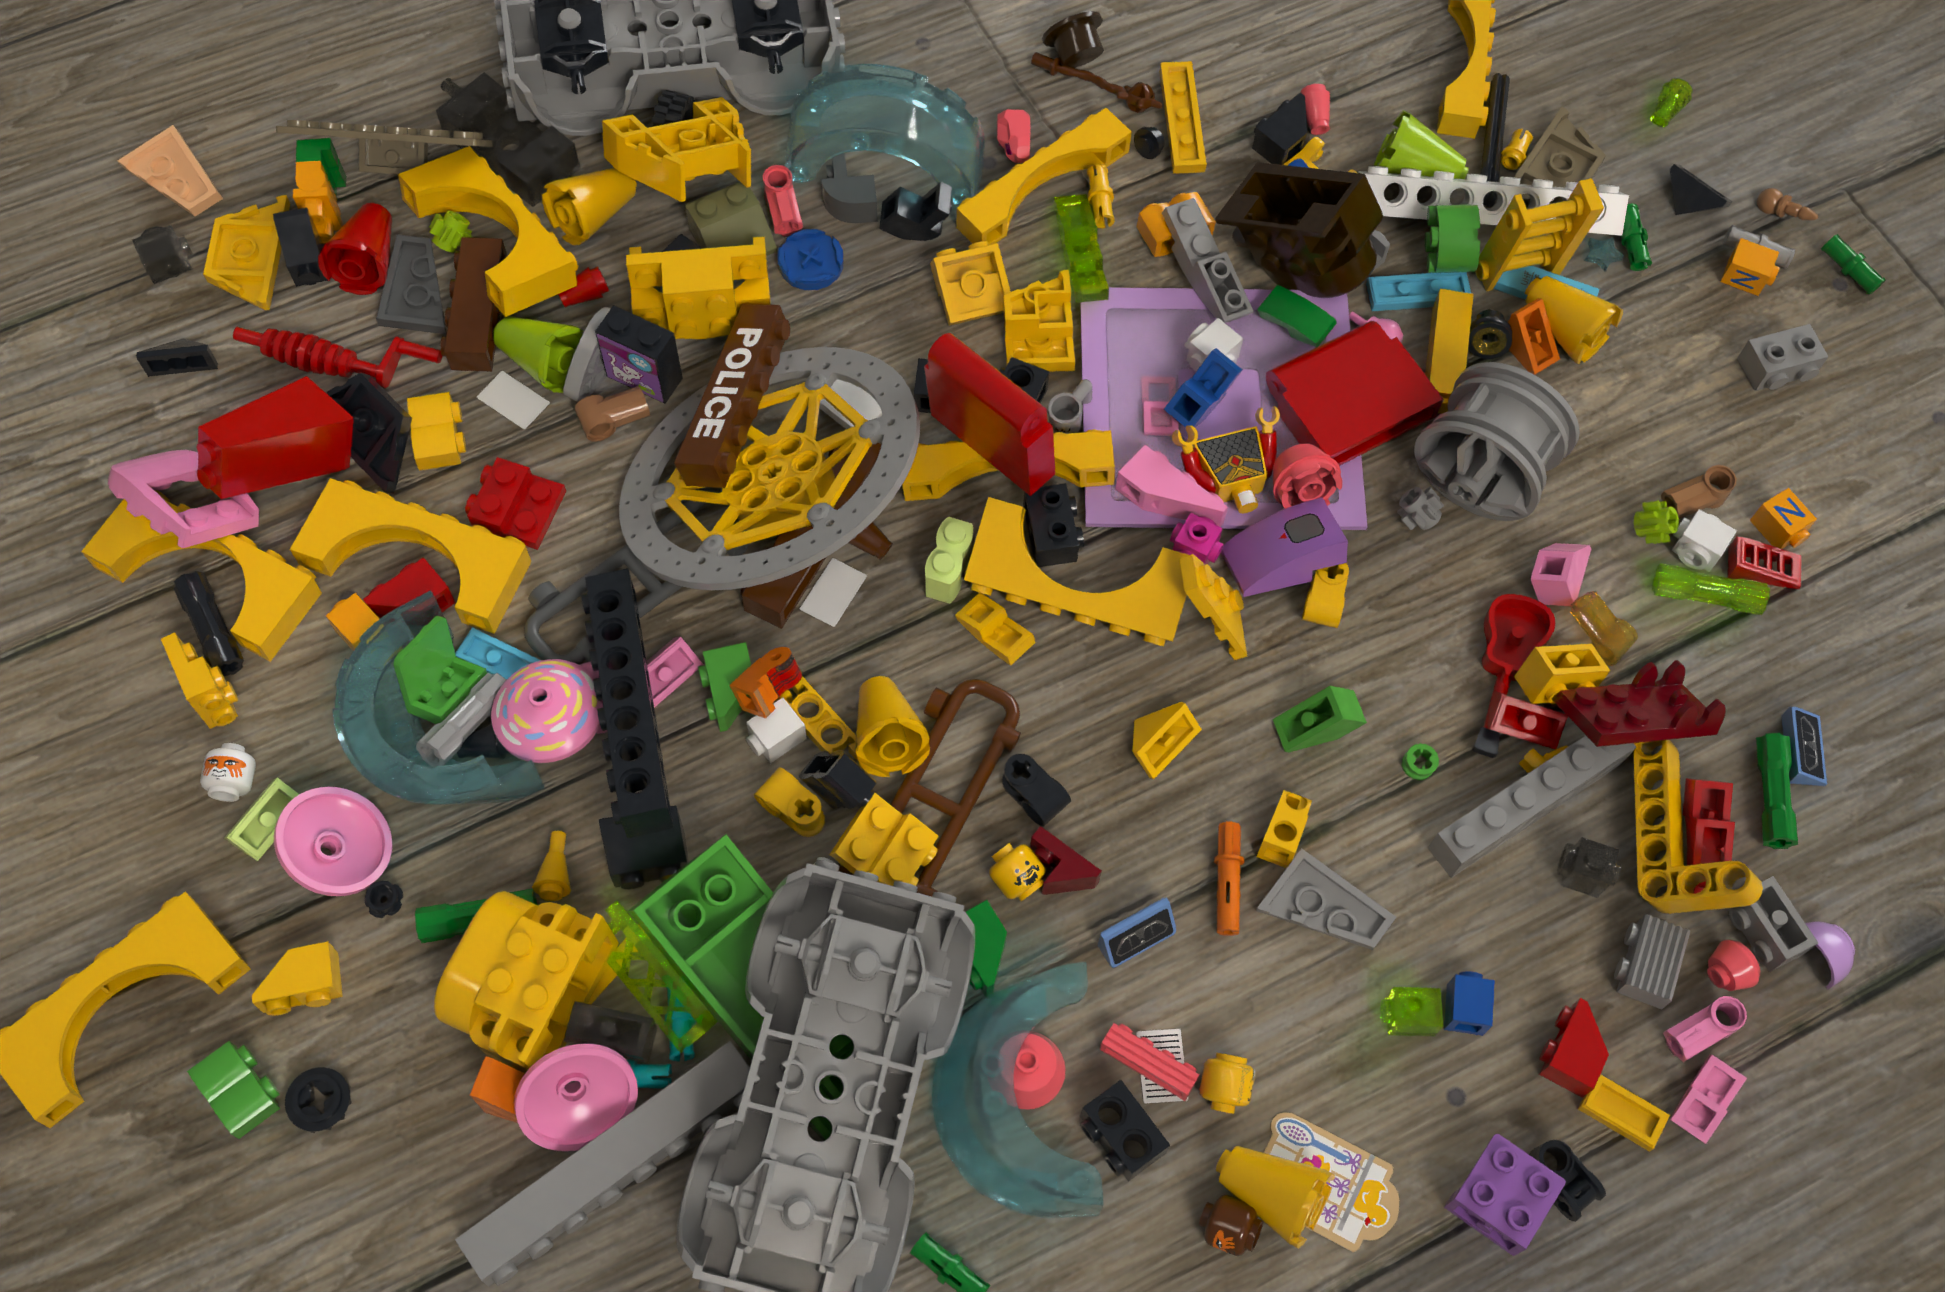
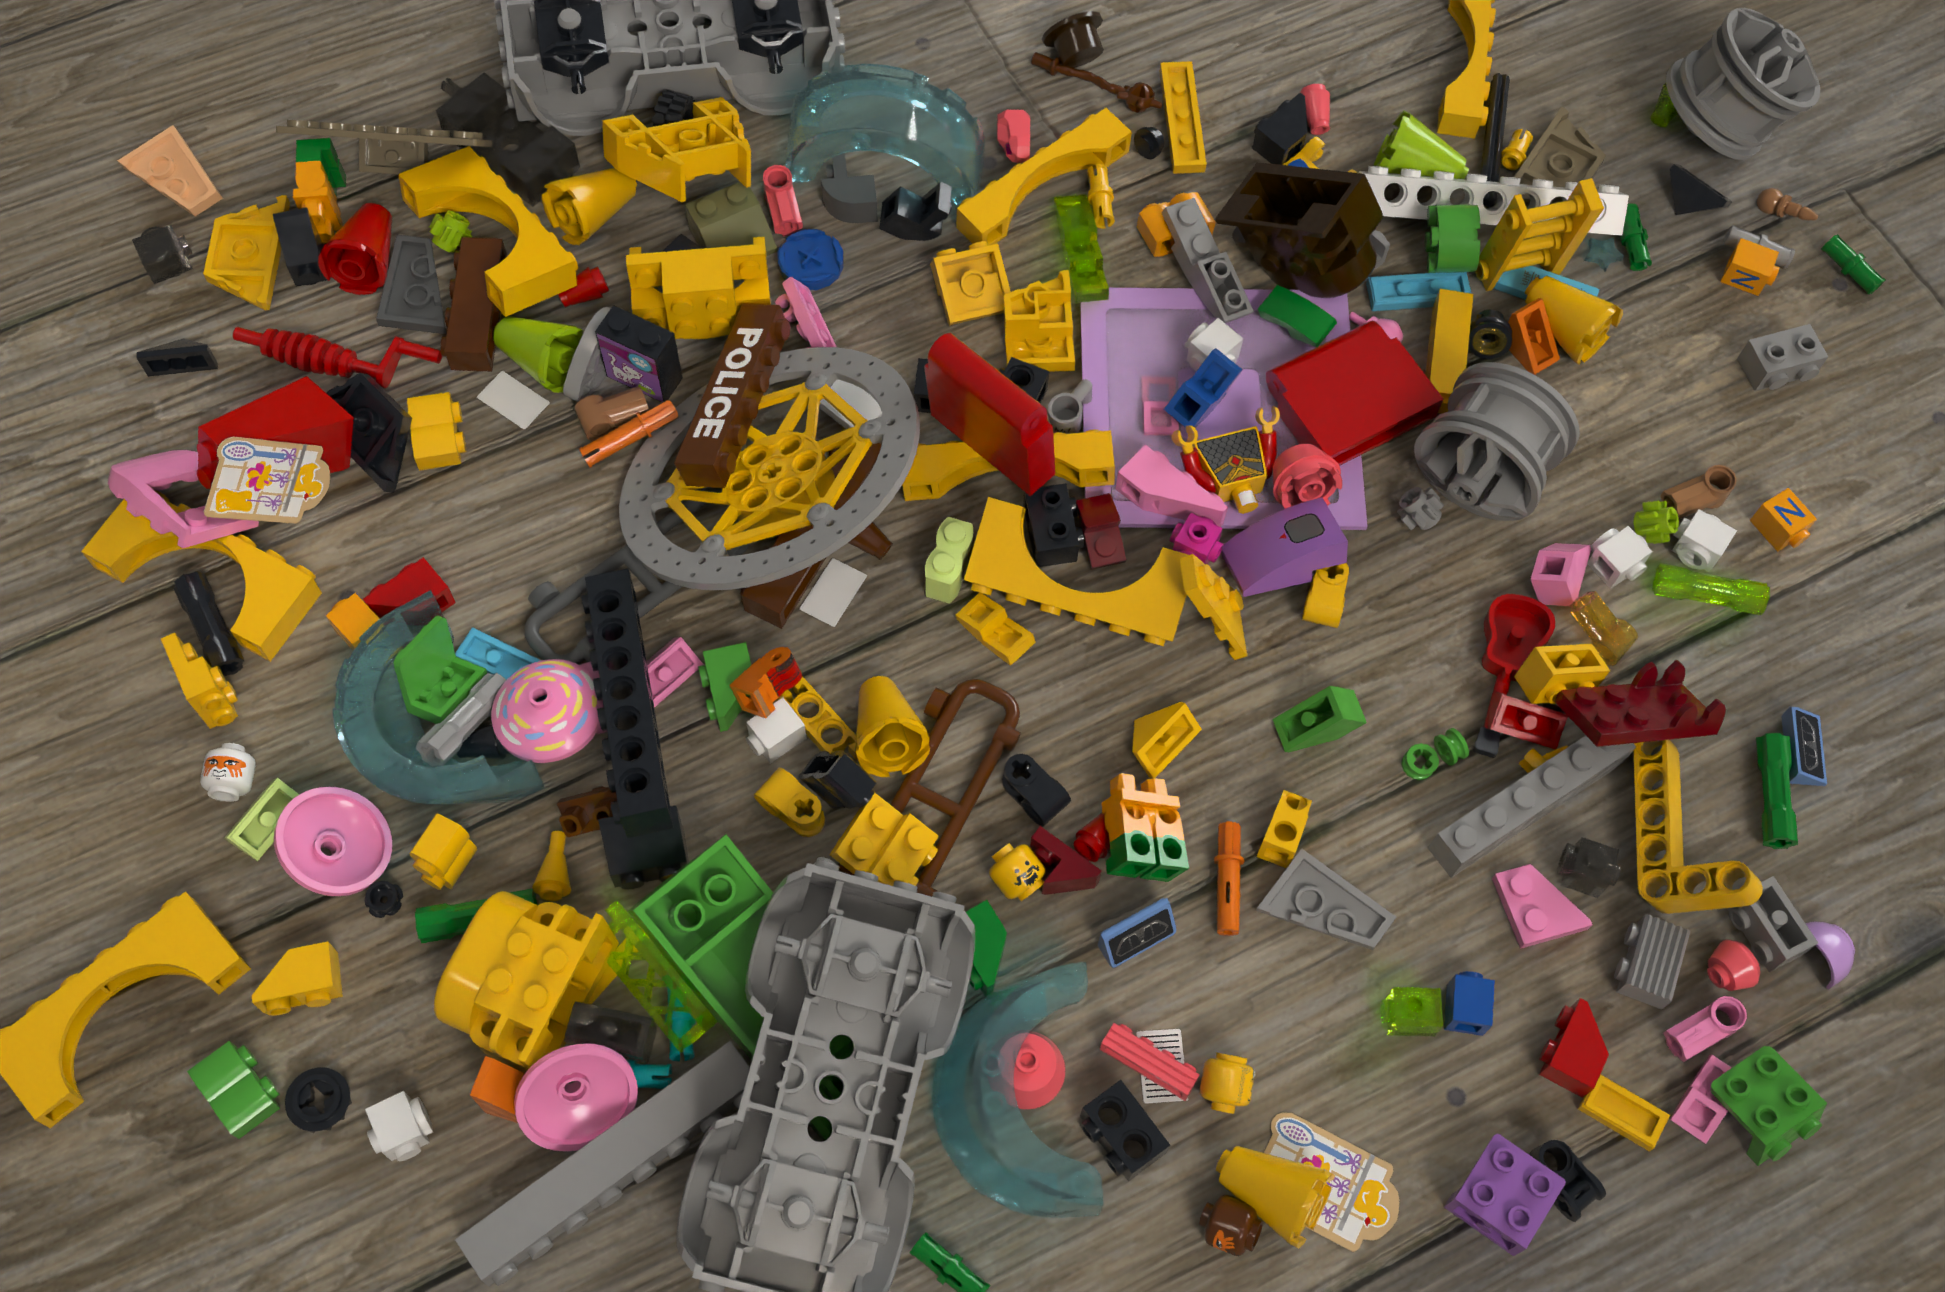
(266, 480): none -> sticker
(354, 519): yellow arch -> none
(399, 1126): none -> white brick
(442, 852): none -> yellow brick
(515, 502): red plate -> none
(582, 811): none -> reddish brown hips
(630, 432): none -> orange axle
(806, 312): none -> bright pink plate
(1093, 840): none -> red cone
(1101, 531): none -> dark red slope
(1144, 830): none -> hips
(1451, 746): none -> bright green bush
(1537, 907): none -> bright pink wing
(1619, 556): none -> white brick
(1708, 822): red slope -> none
(1743, 83): none -> light grey wheel
(1756, 550): red slope -> none
(1769, 1103): none -> bright green bracket

